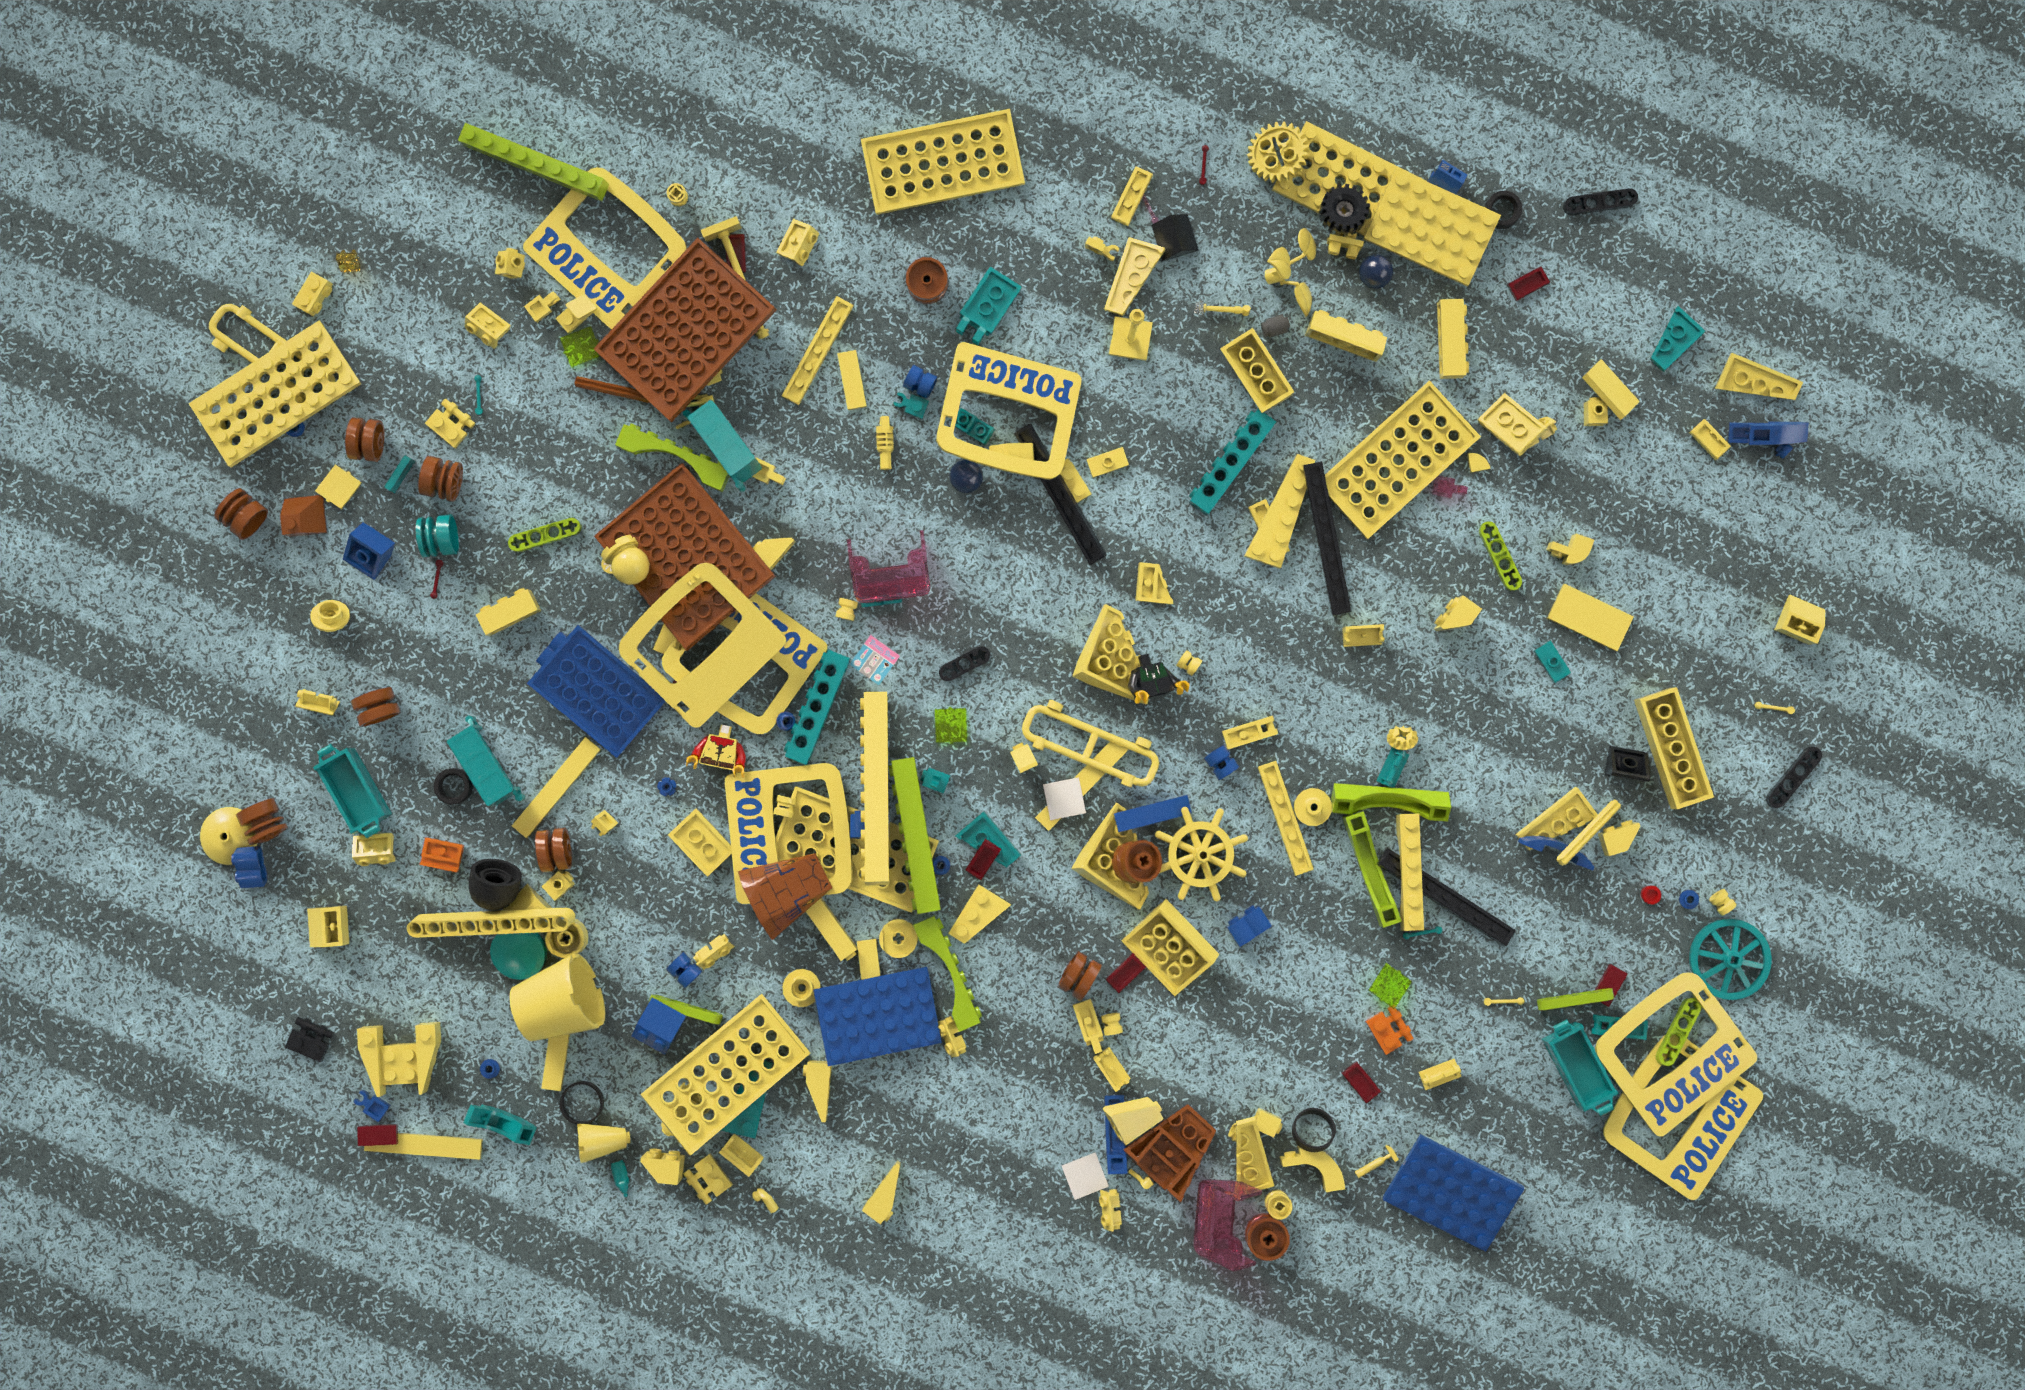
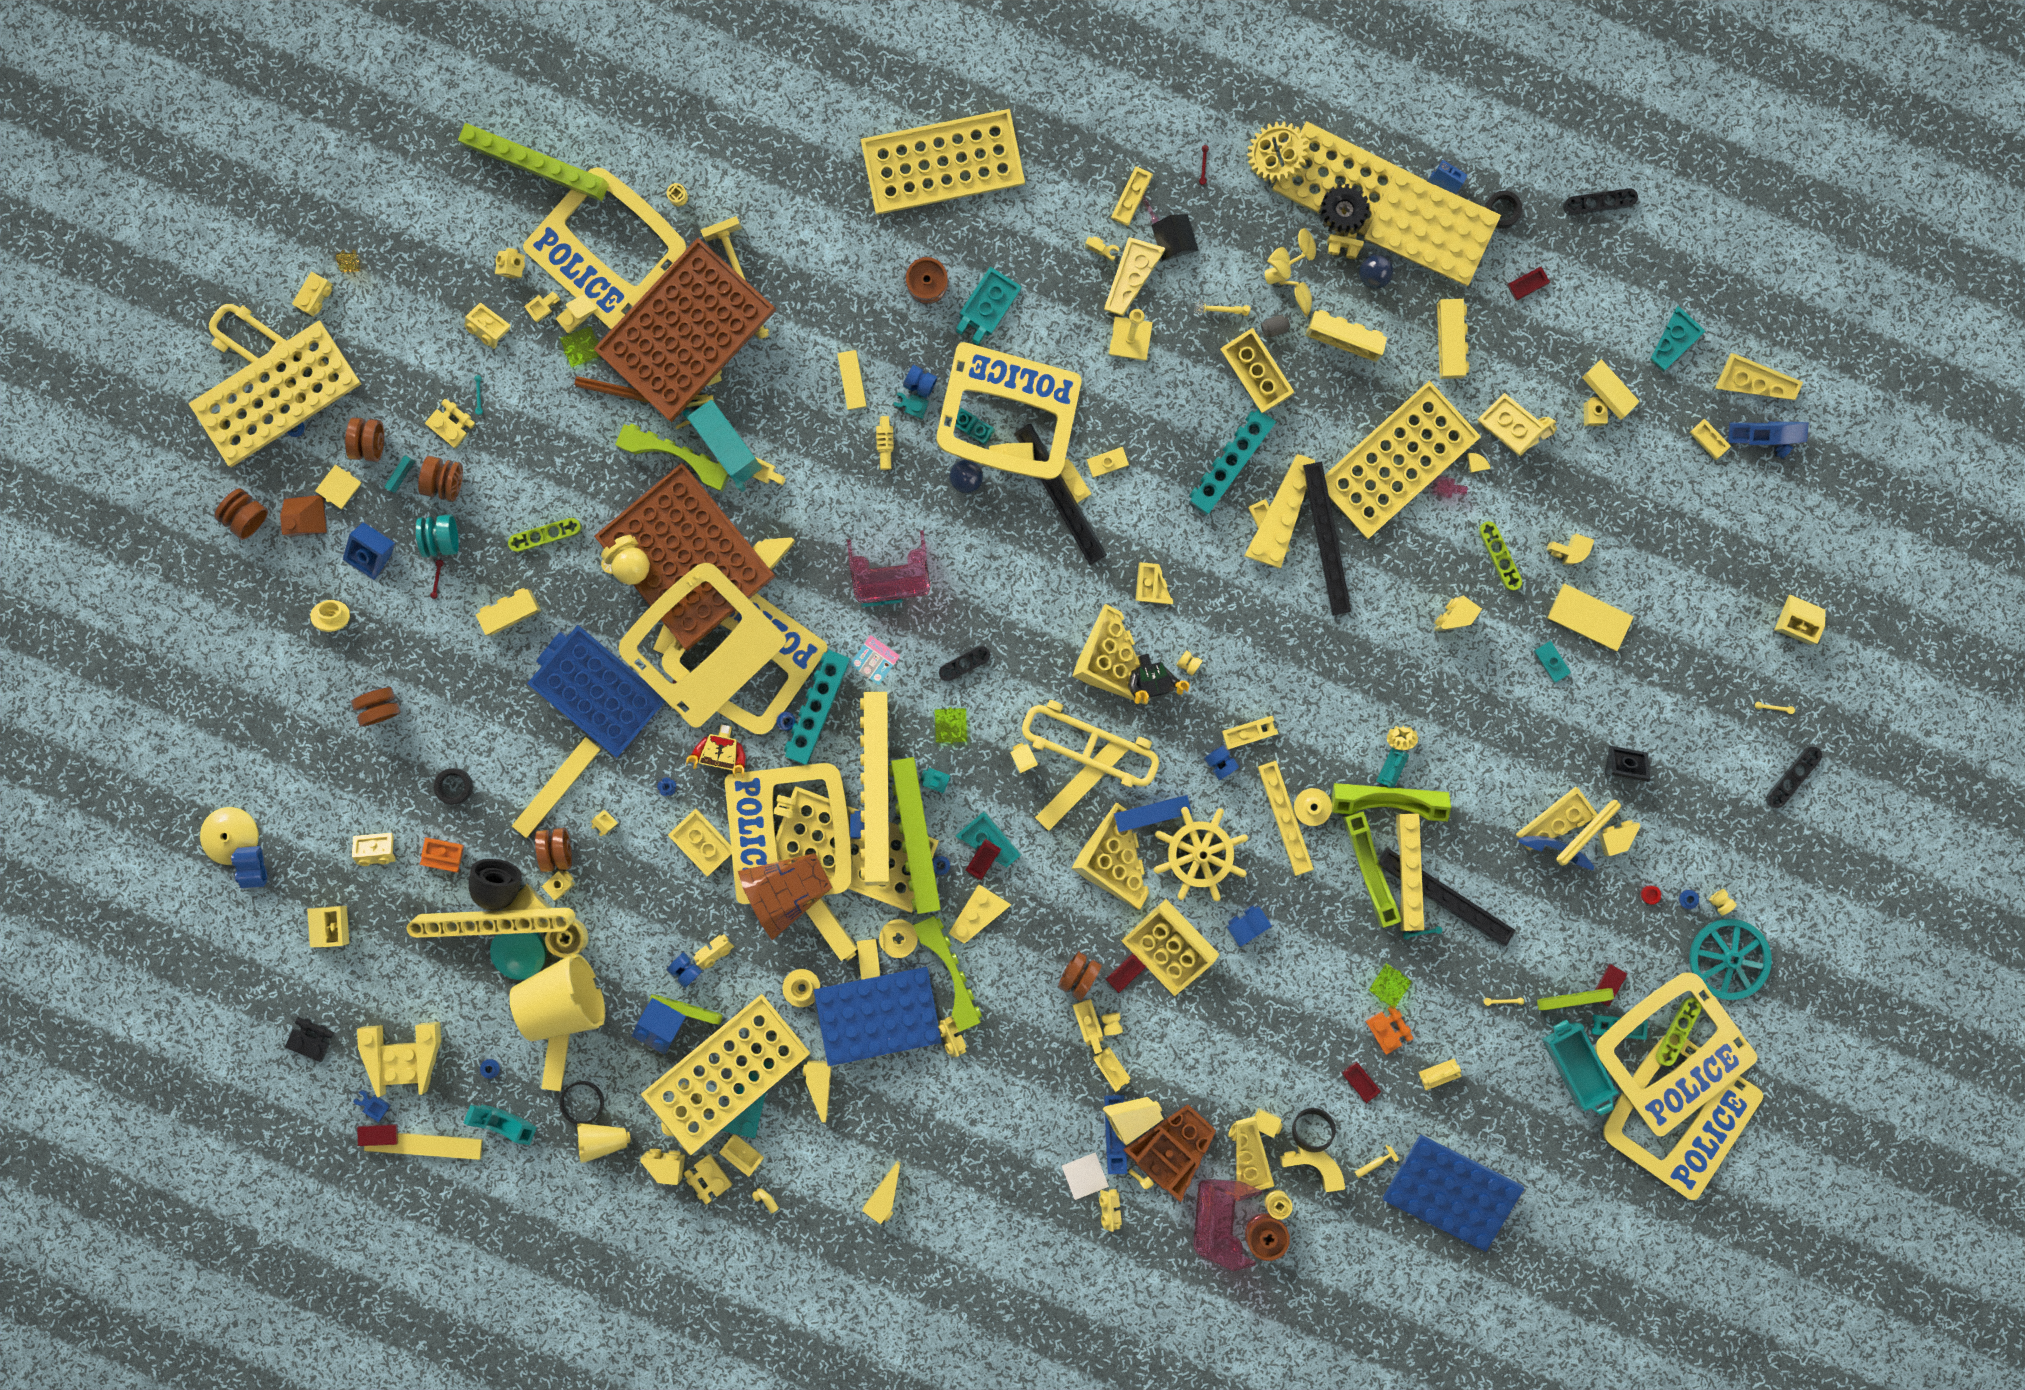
(261, 821): dark orange wheel -> none
(321, 703): light yellow hinge -> none
(352, 790): teal container -> none
(482, 765): teal container -> none
(620, 1176): teal piece -> none
(738, 245): dark red tile -> none
(798, 242): light yellow bracket -> none
(817, 350): light yellow tile -> none
(846, 610): light yellow wheel -> none
(1064, 798): white sticker -> none
(1137, 861): dark orange wheel -> none
(1363, 635): light yellow hinge -> none
(1673, 748): light yellow brick -> none

